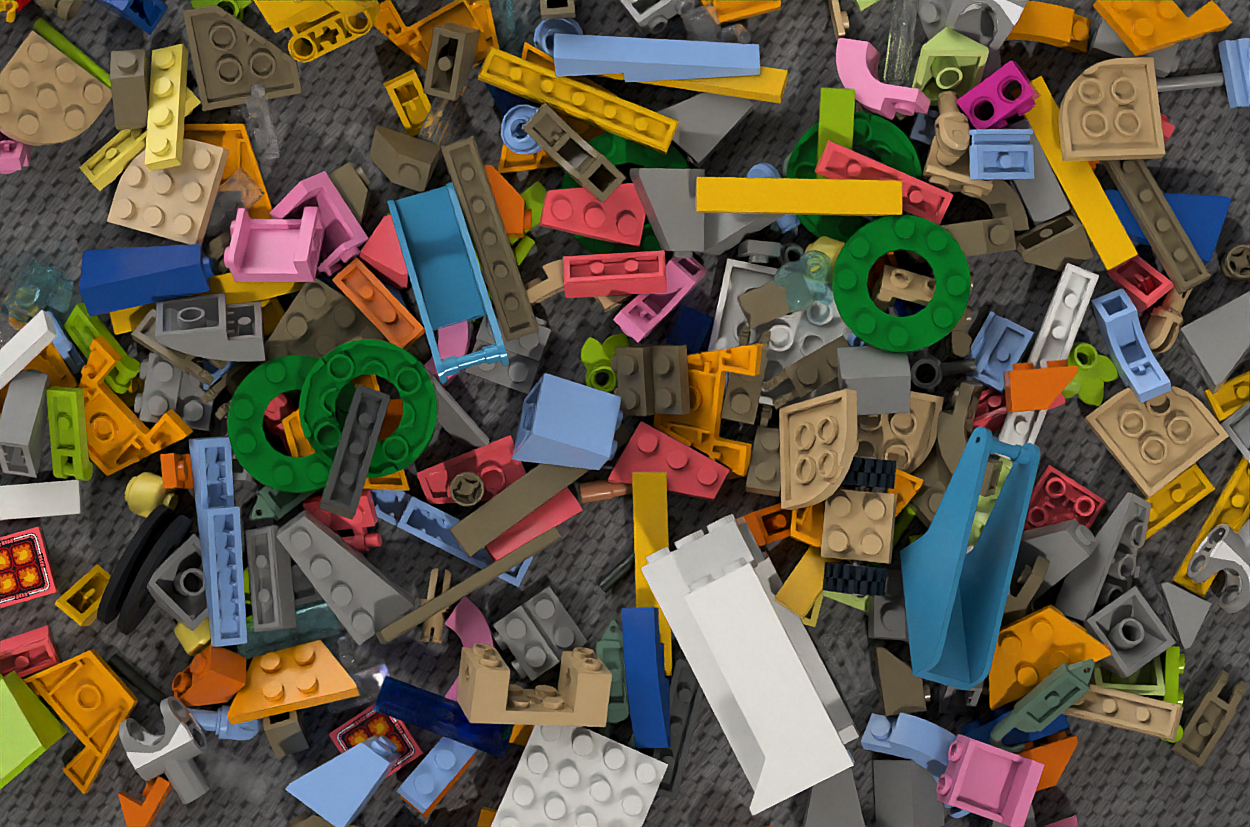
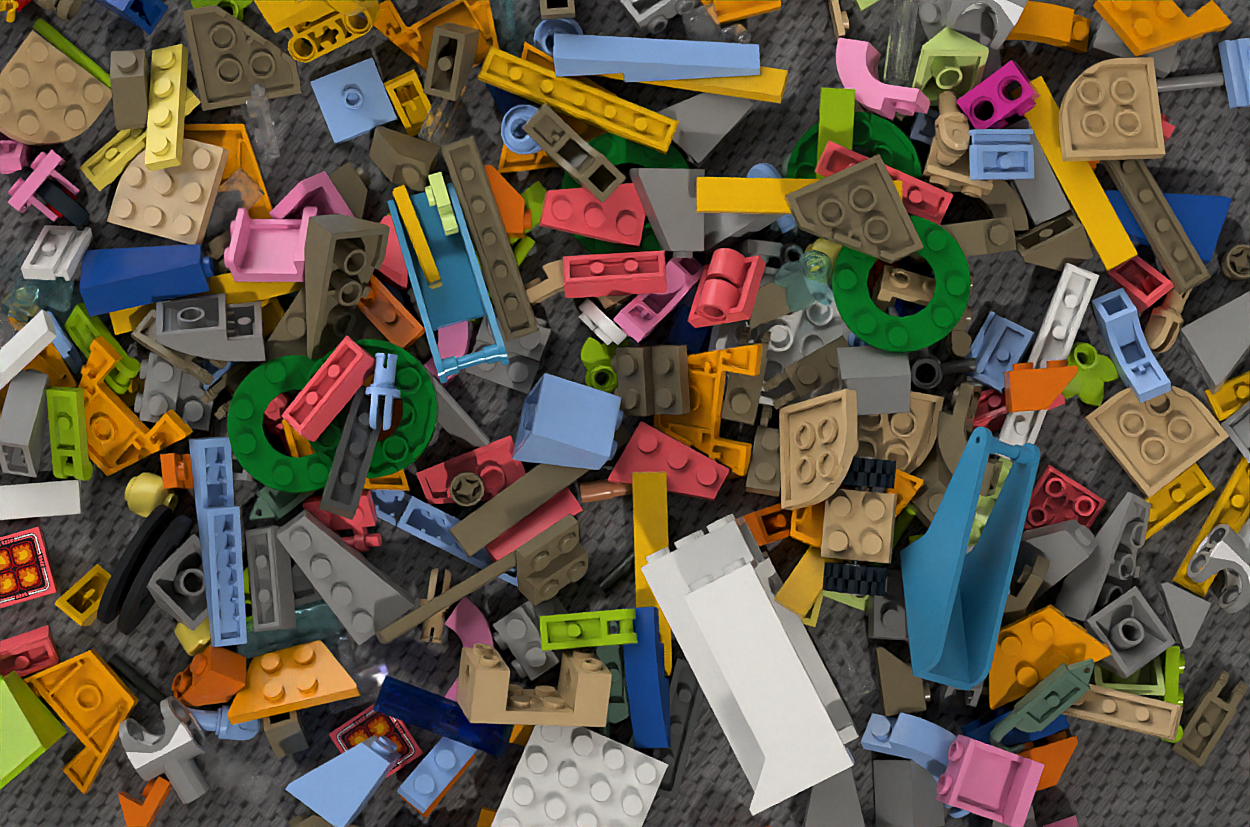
(56, 253): none -> white plate
(59, 200): none -> bright pink plate
(330, 389): none -> coral slope
(338, 267): none -> dark tan wedge
(353, 101): none -> light blue plate
(383, 387): none -> light blue arm
(417, 237): none -> yellow tile
(438, 196): none -> yellowish green plate
(551, 561): none -> dark tan plate
(587, 629): none -> lime plate
(606, 329): none -> white plate
(726, 289): none -> coral plate
(857, 211): none -> dark tan plate

